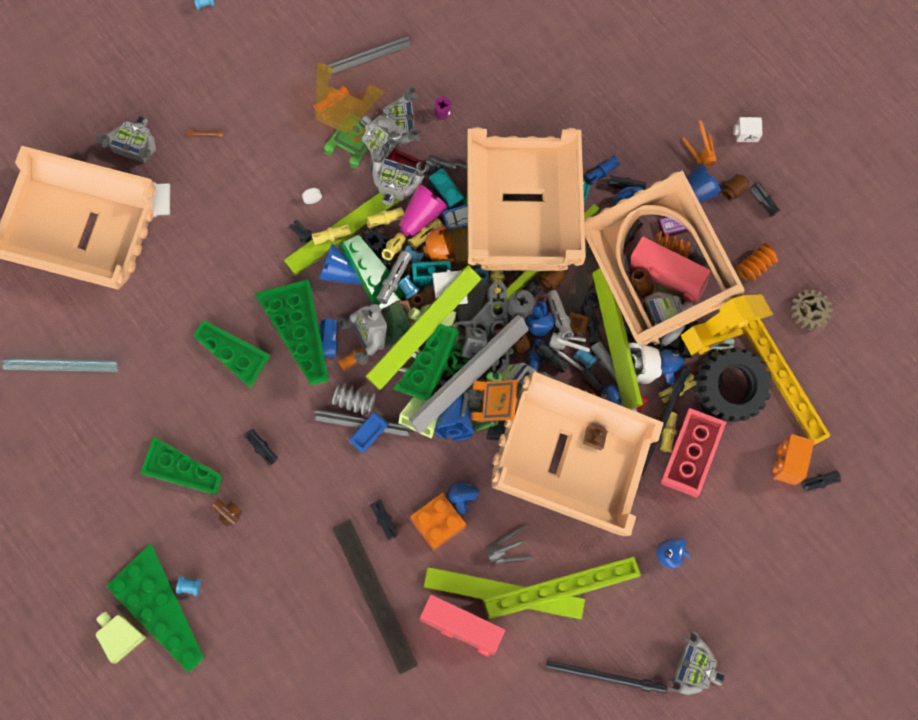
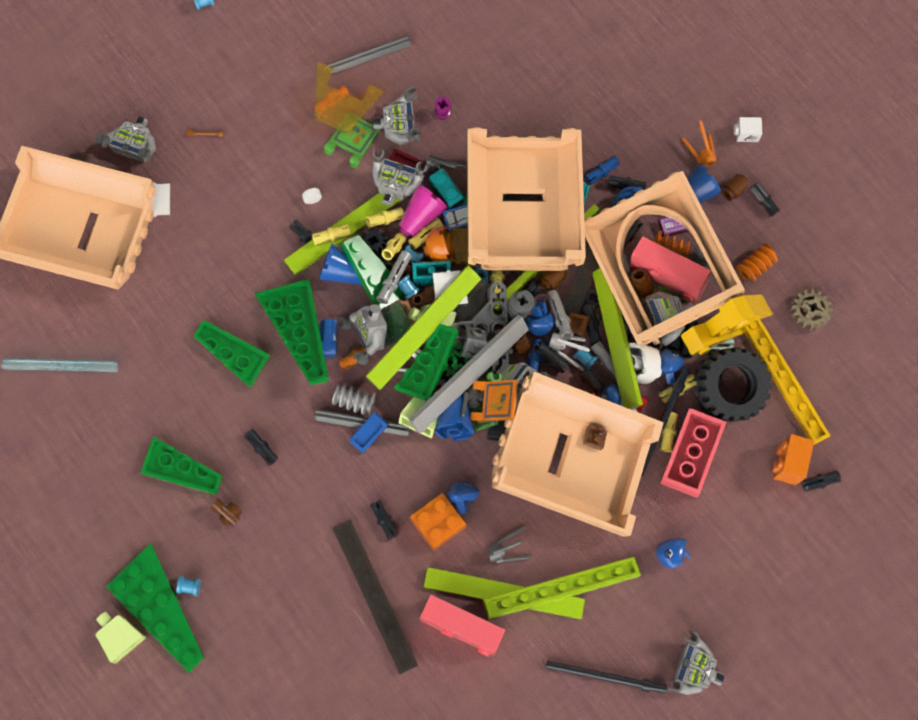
(380, 134): light grey torso -> none

